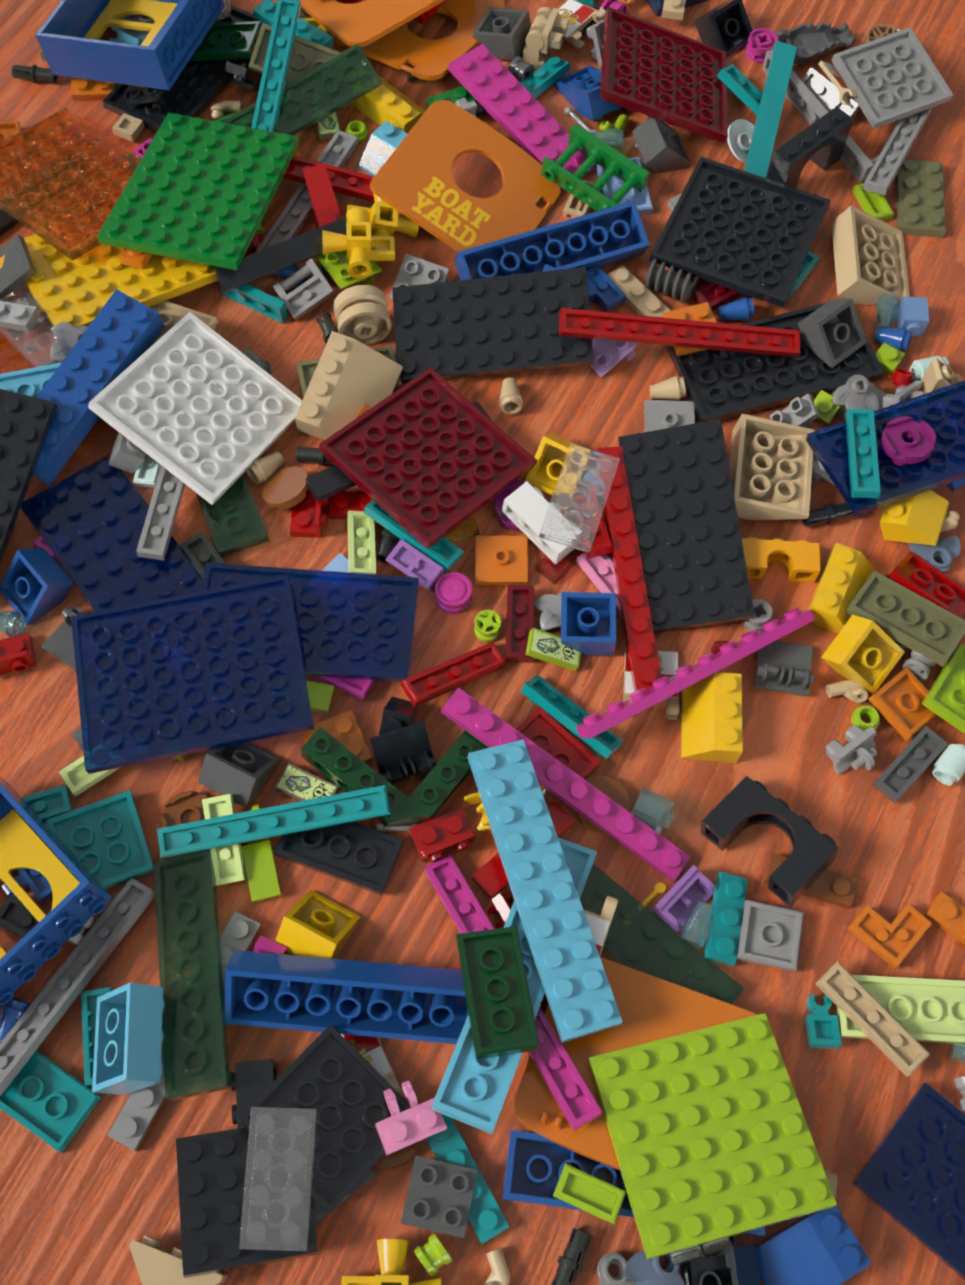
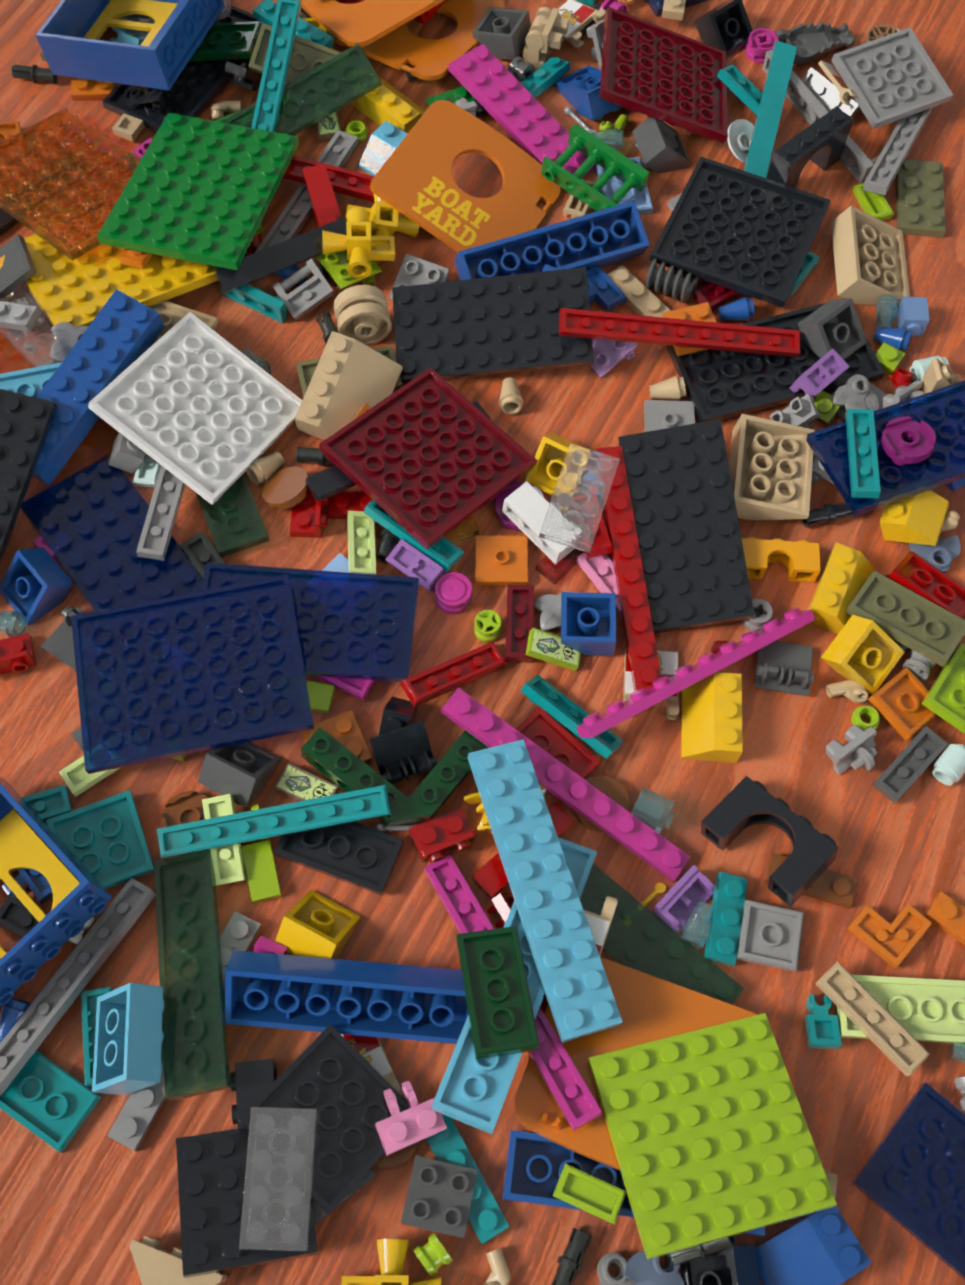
(820, 374): none -> medium lavender hinge

